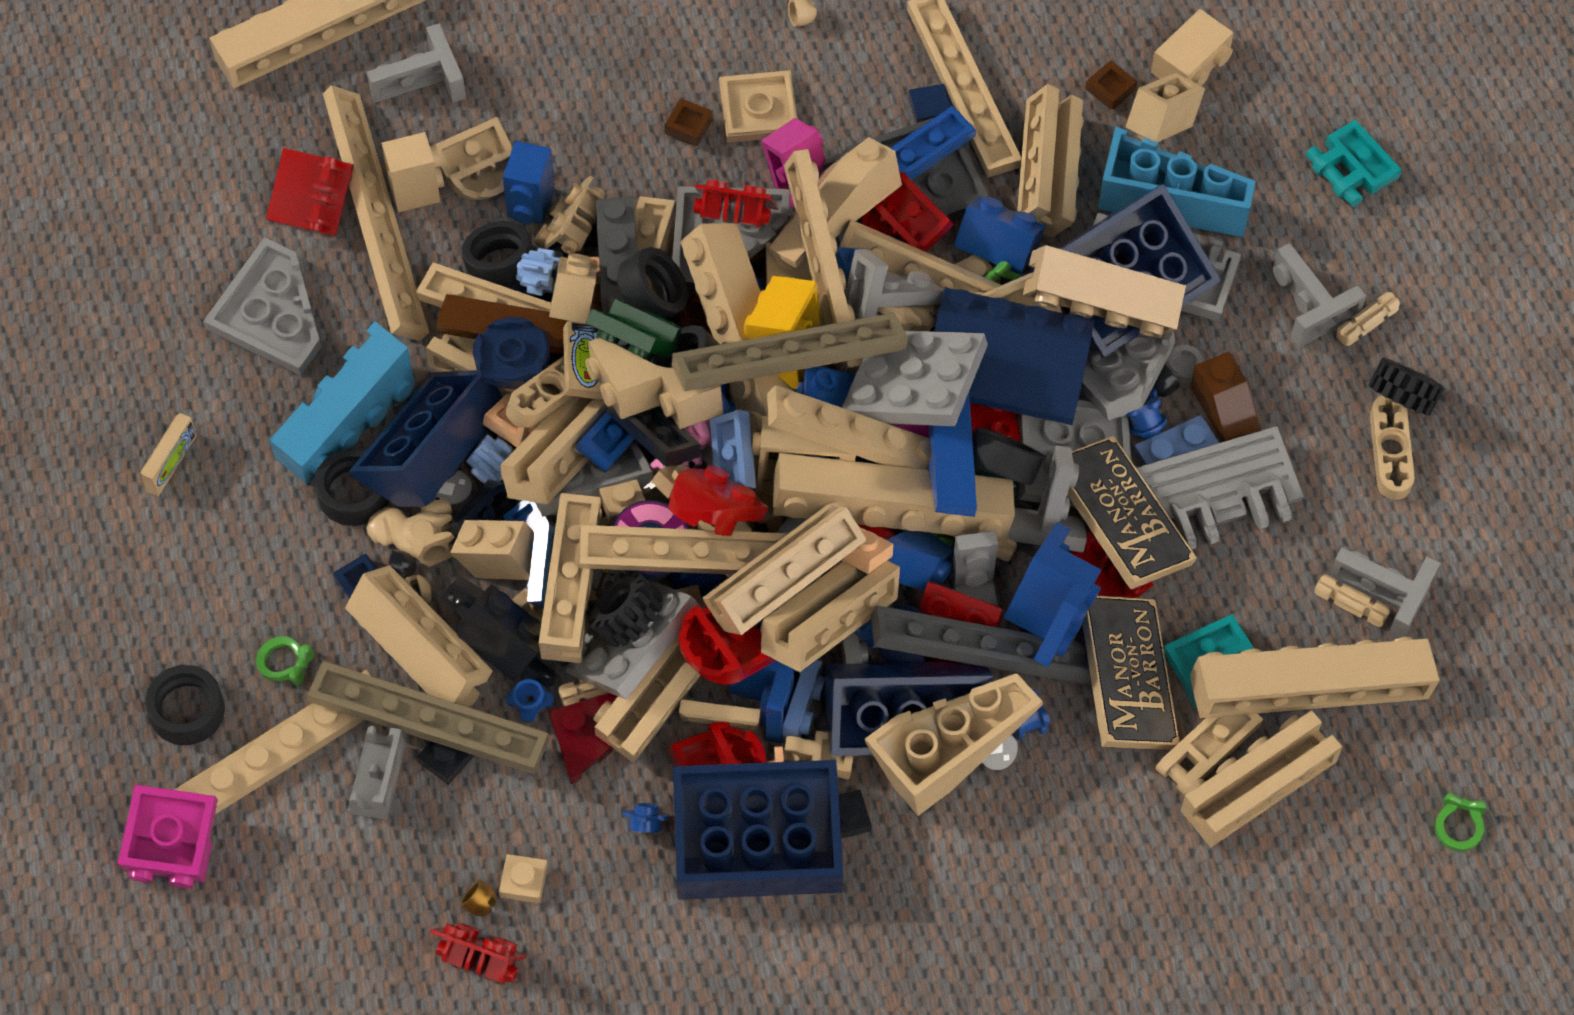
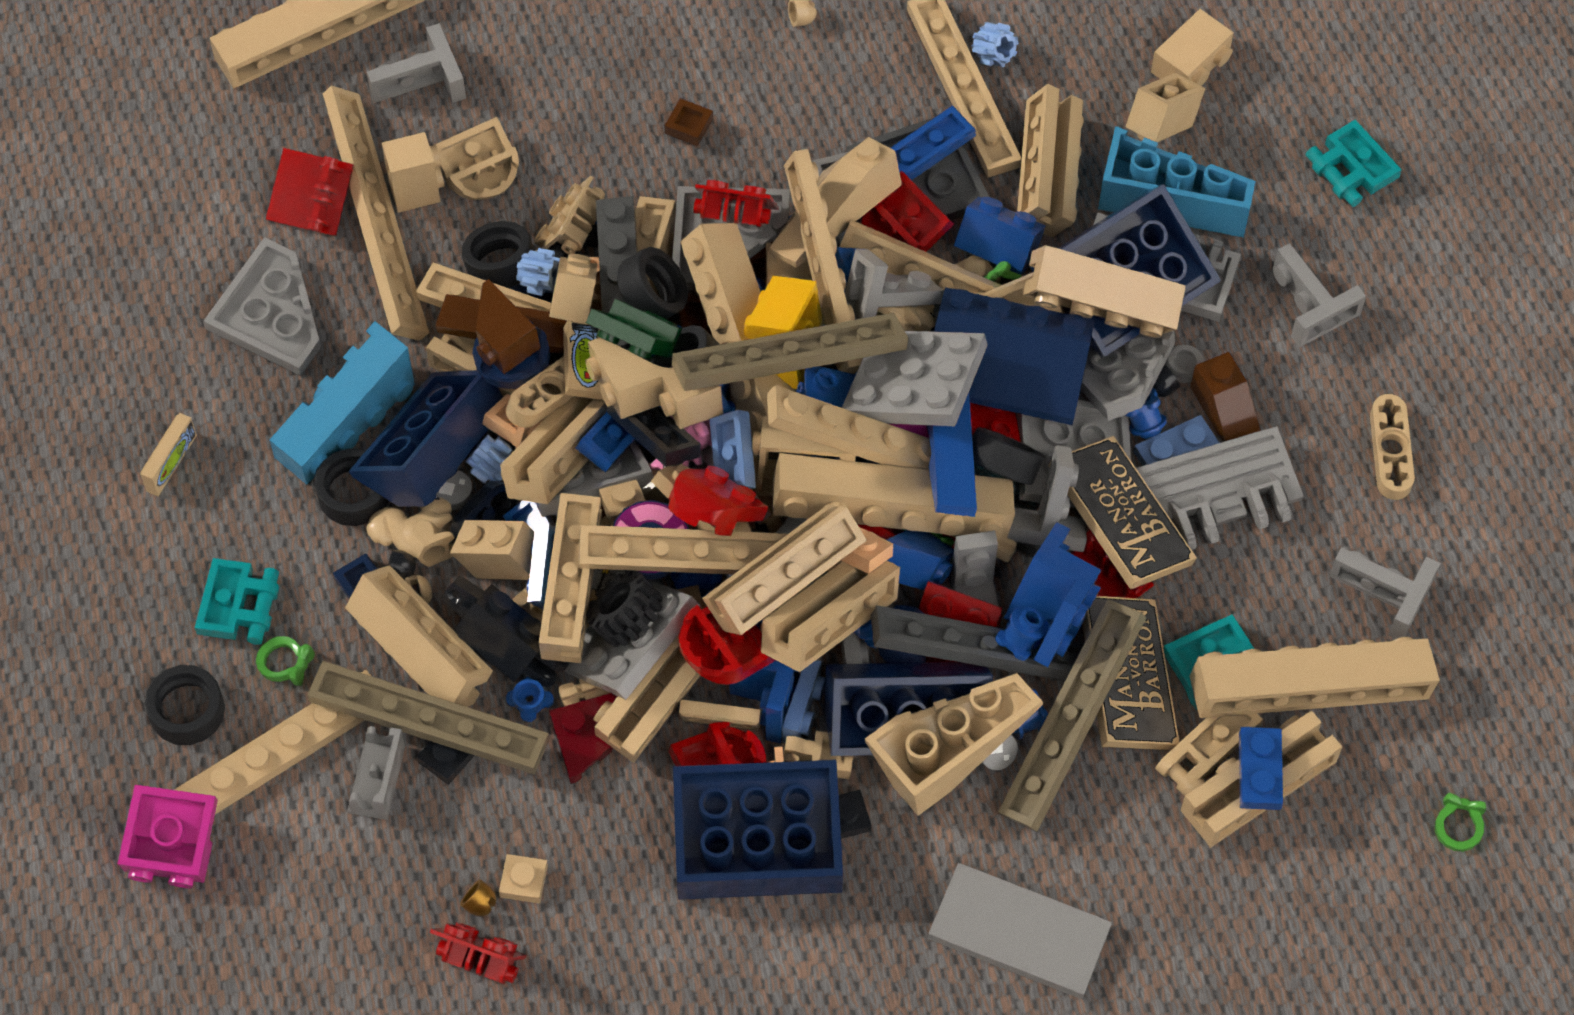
(225, 598): none -> teal plate
(503, 330): none -> reddish brown slope
(528, 183): blue brick -> none
(646, 817): blue plate -> none
(756, 104): tan tile -> none
(784, 141): dark pink slope -> none
(928, 102): dark blue tile -> none
(994, 44): none -> light blue gear
(1020, 930): none -> light grey tile
(1023, 632): none -> blue brick
(1072, 715): none -> dark tan plate
(1111, 85): reddish brown plate -> none
(1260, 768): none -> blue plate
(1352, 600): tan axle -> none
(1367, 319): tan axle -> none
(1406, 386): black tyre -> none

